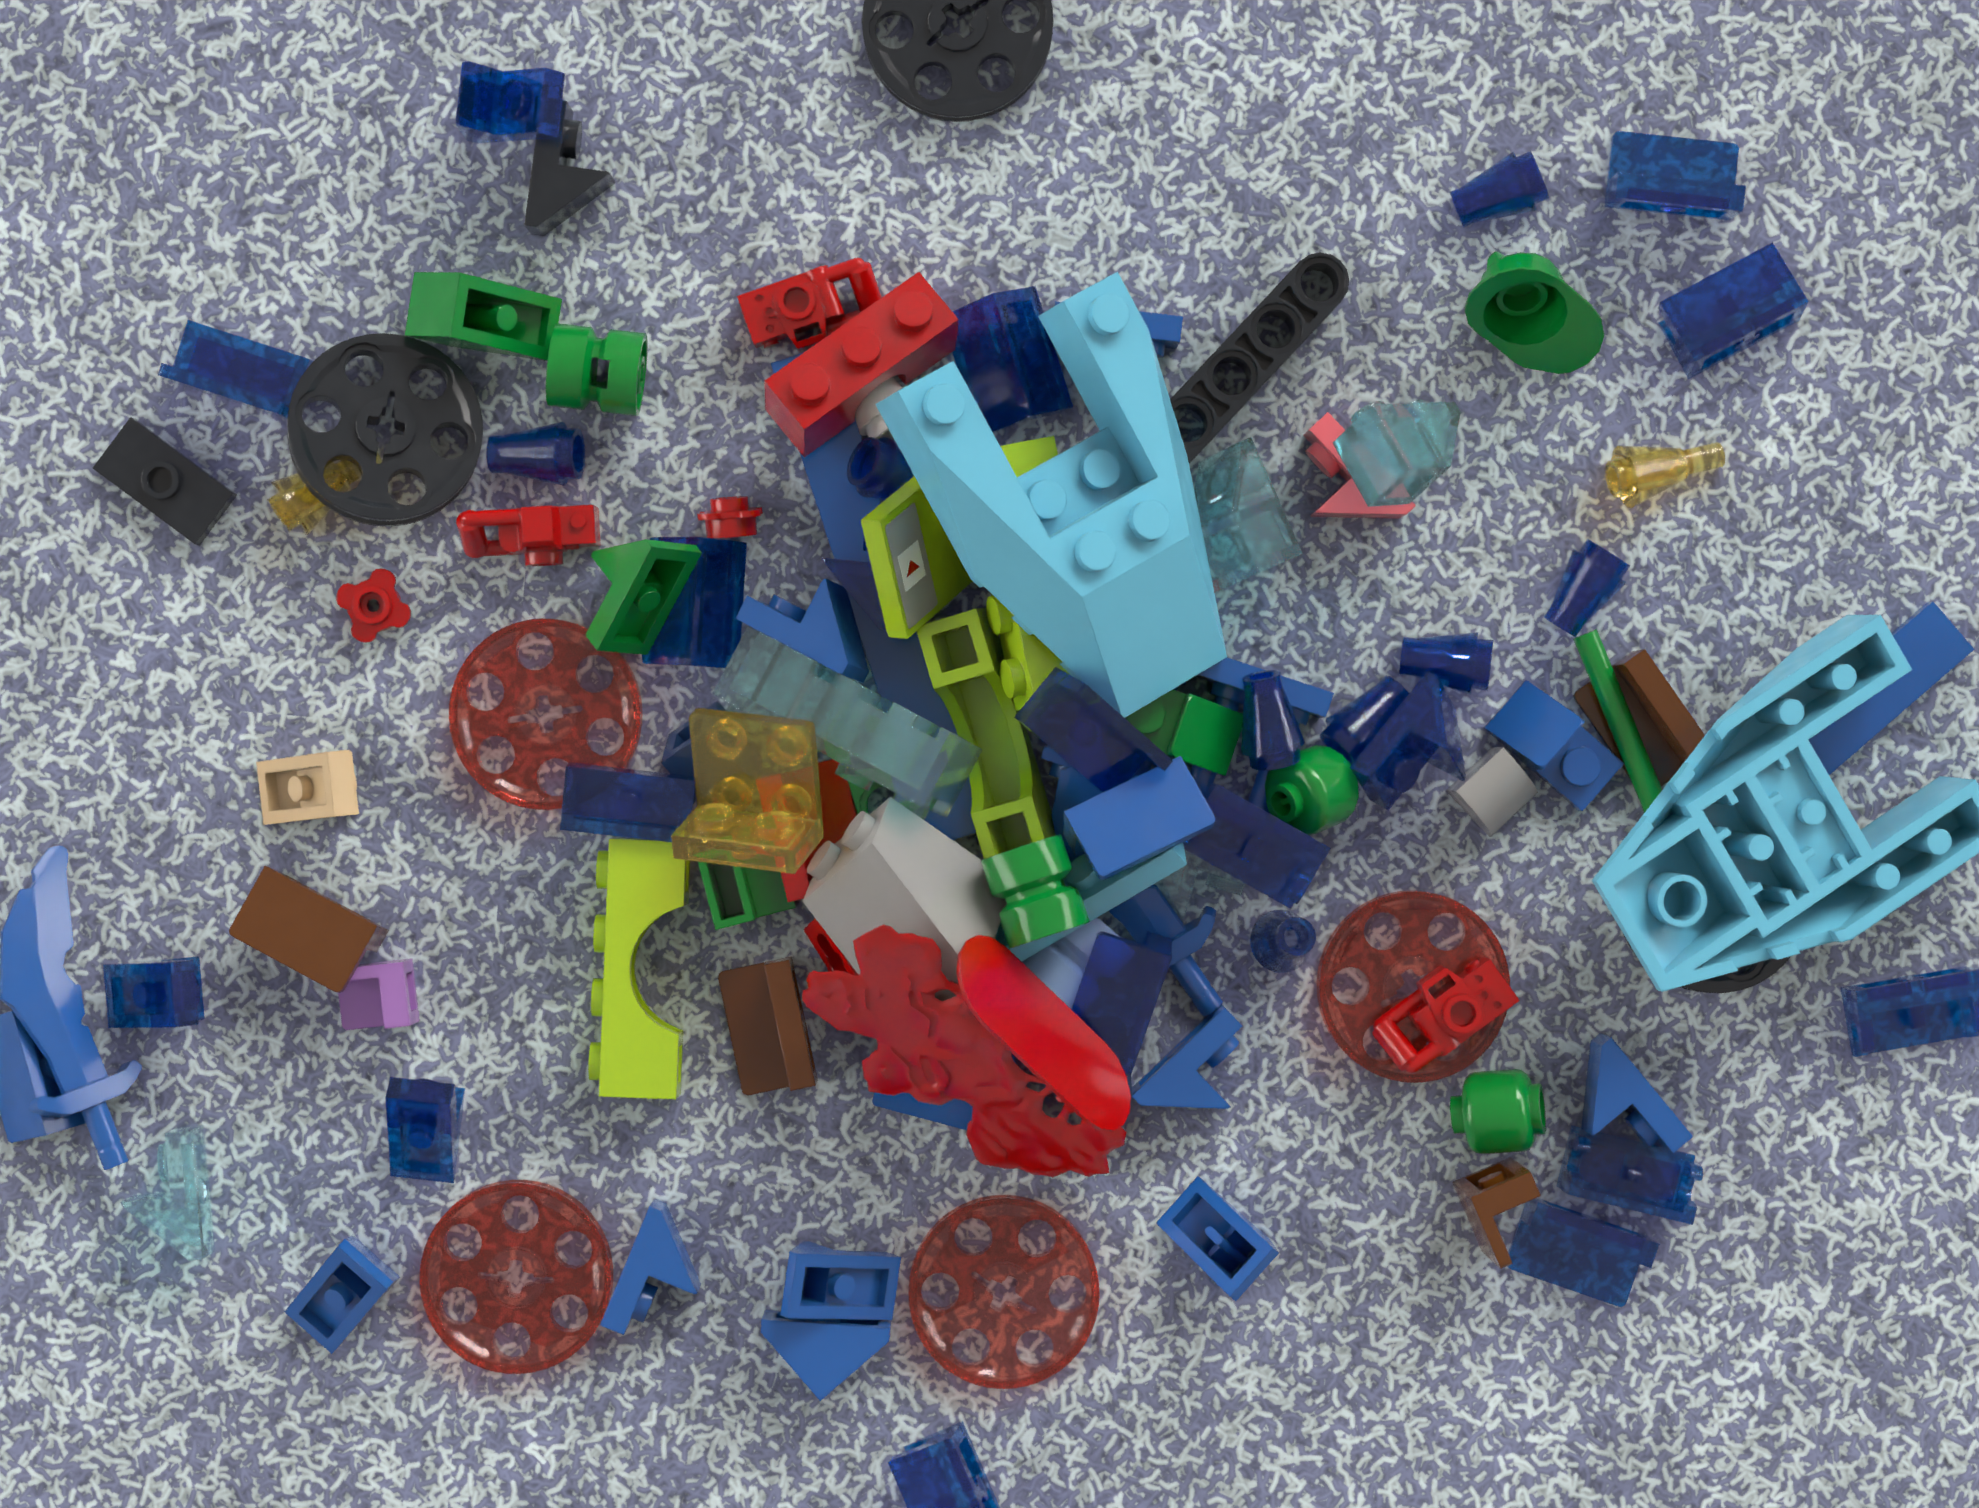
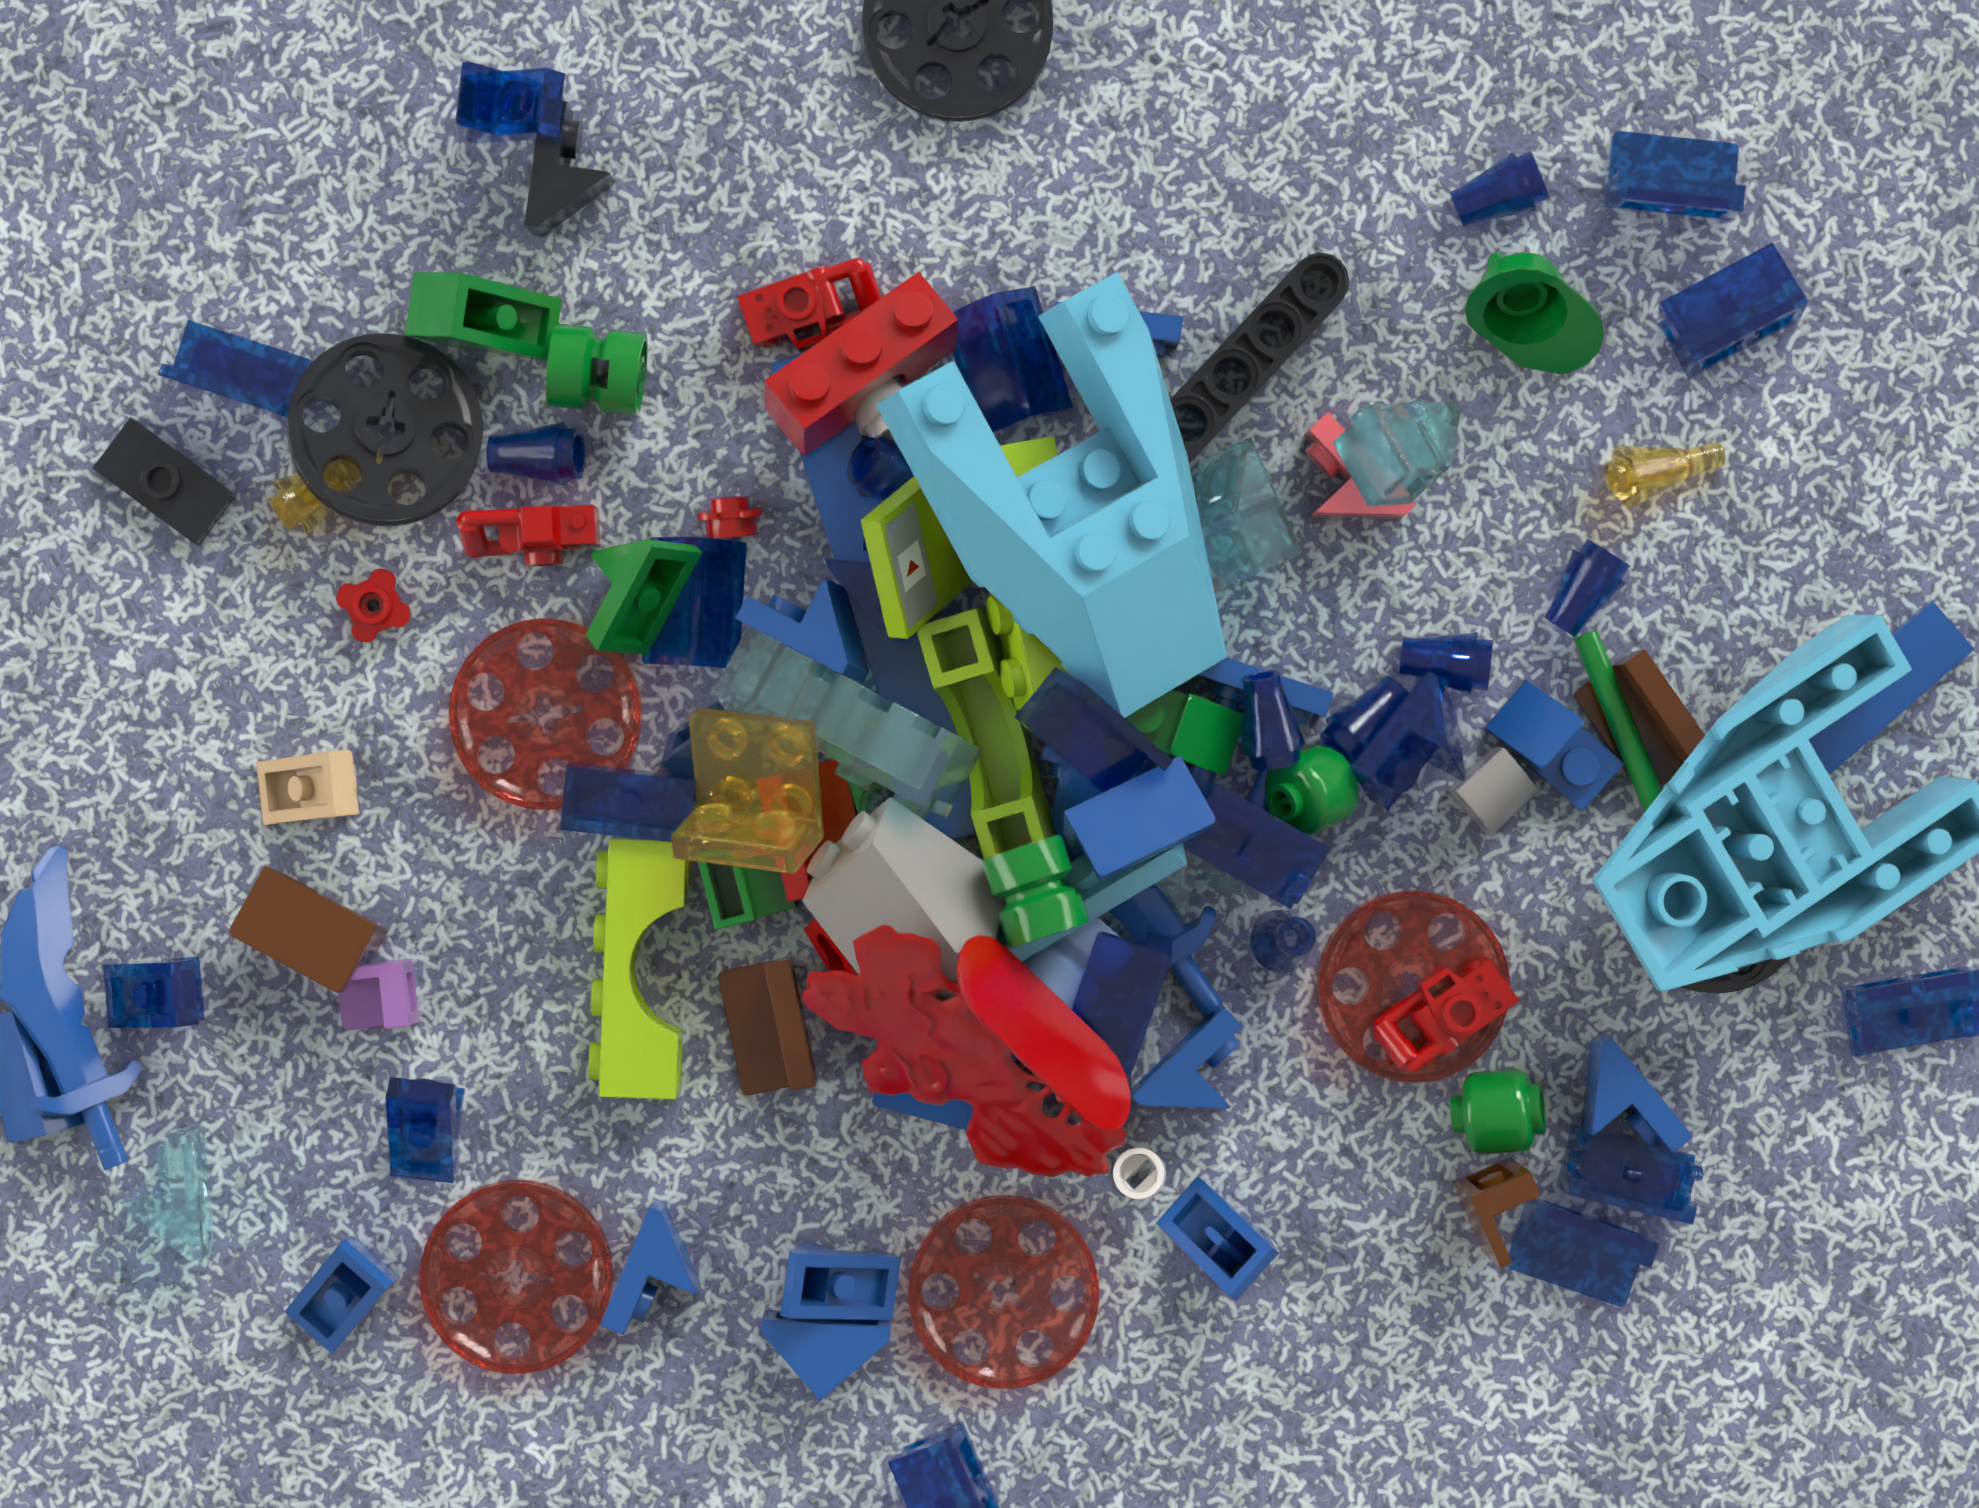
(1131, 1163): none -> white hinge

